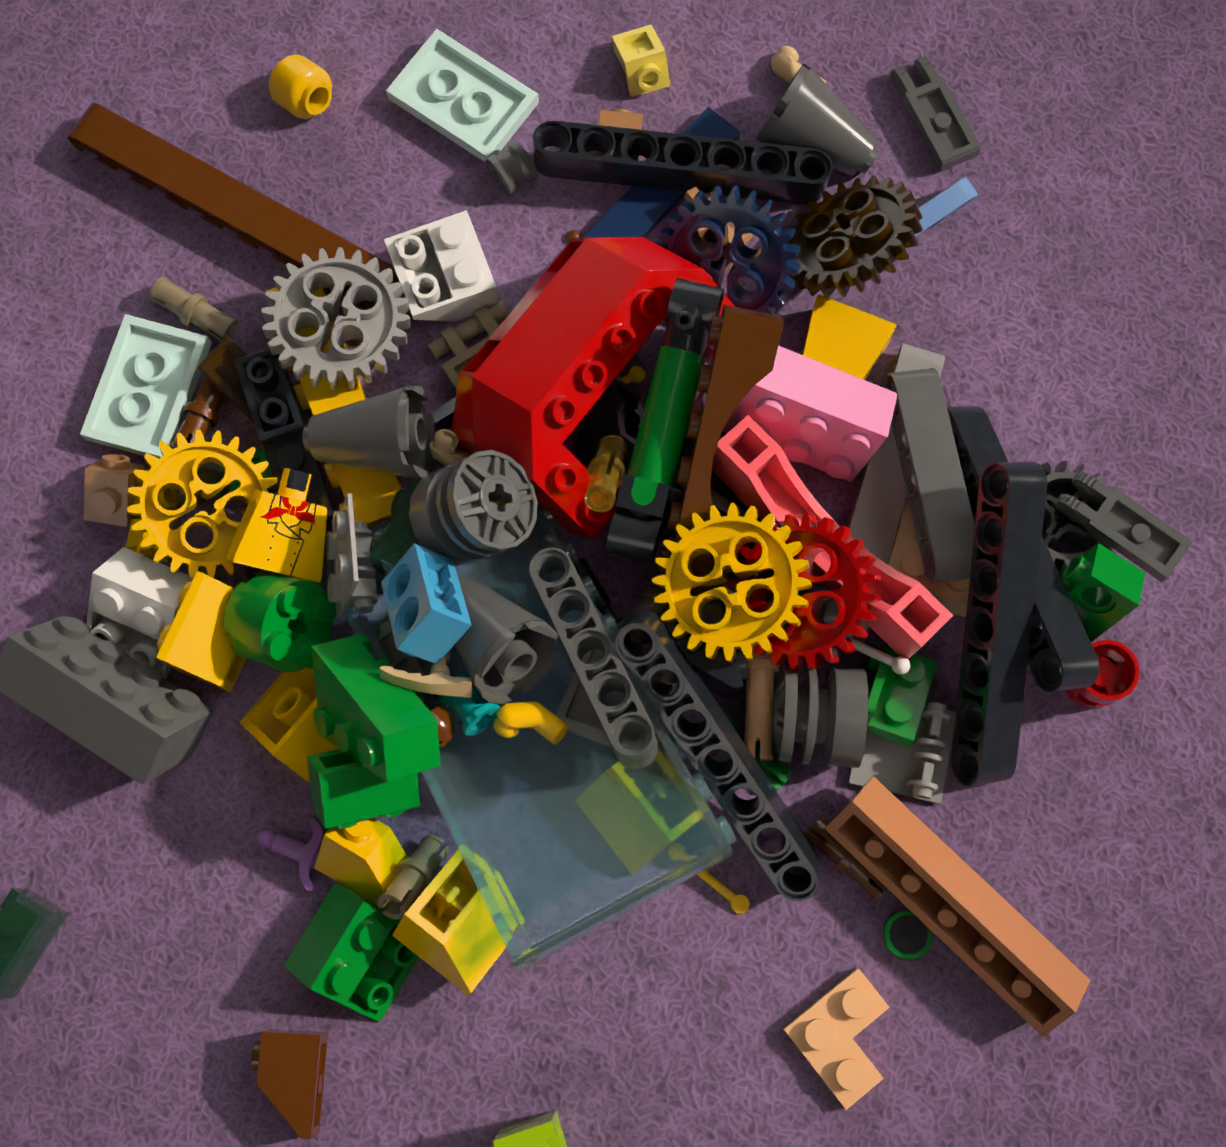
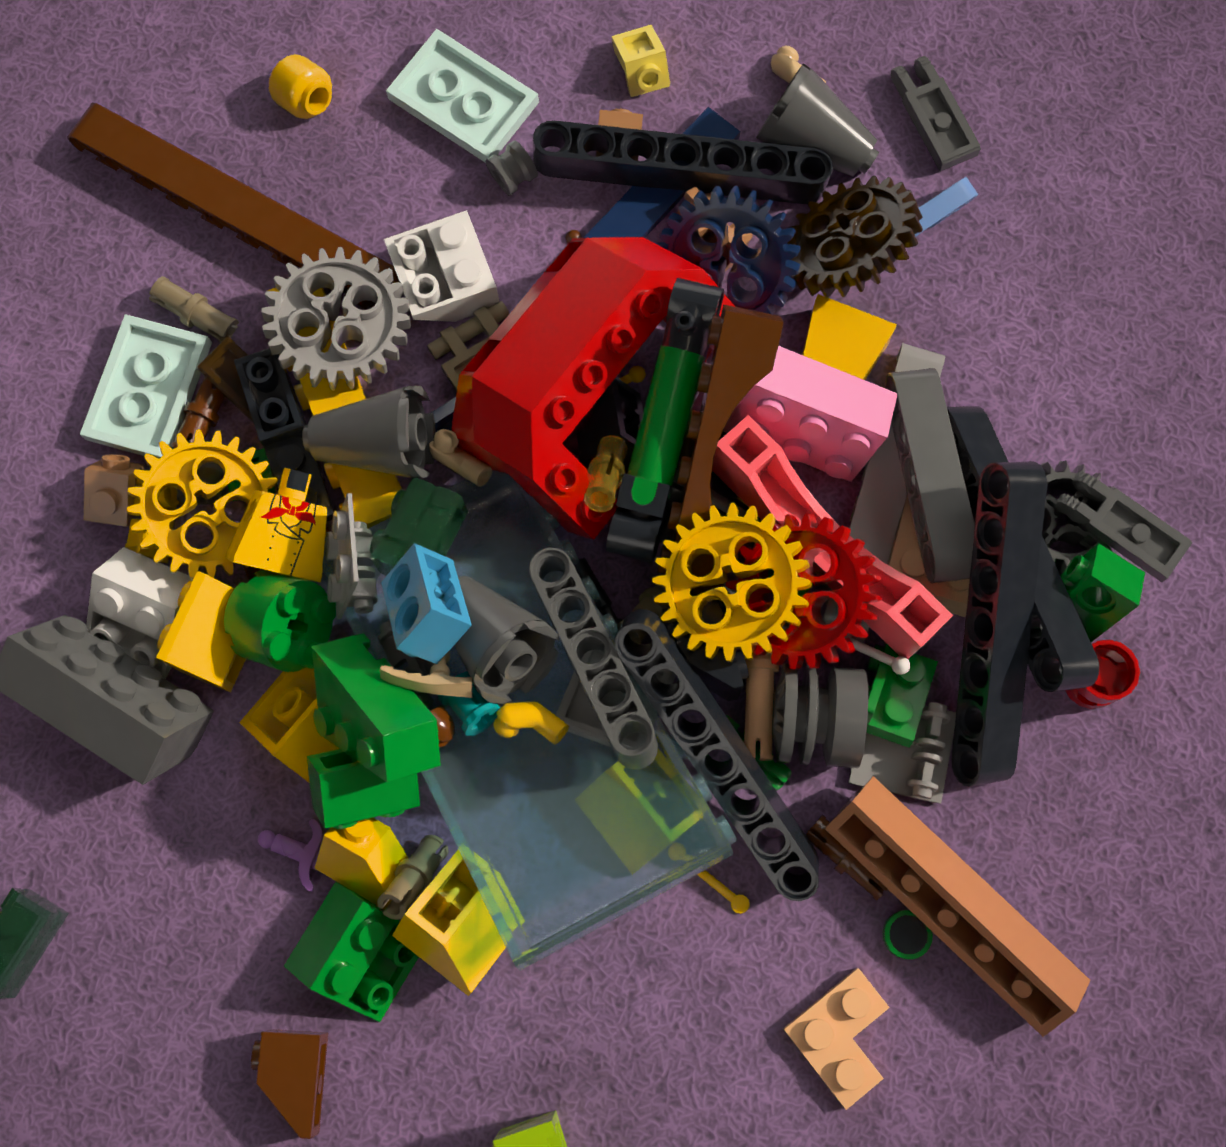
(474, 507): dark grey wheel -> none

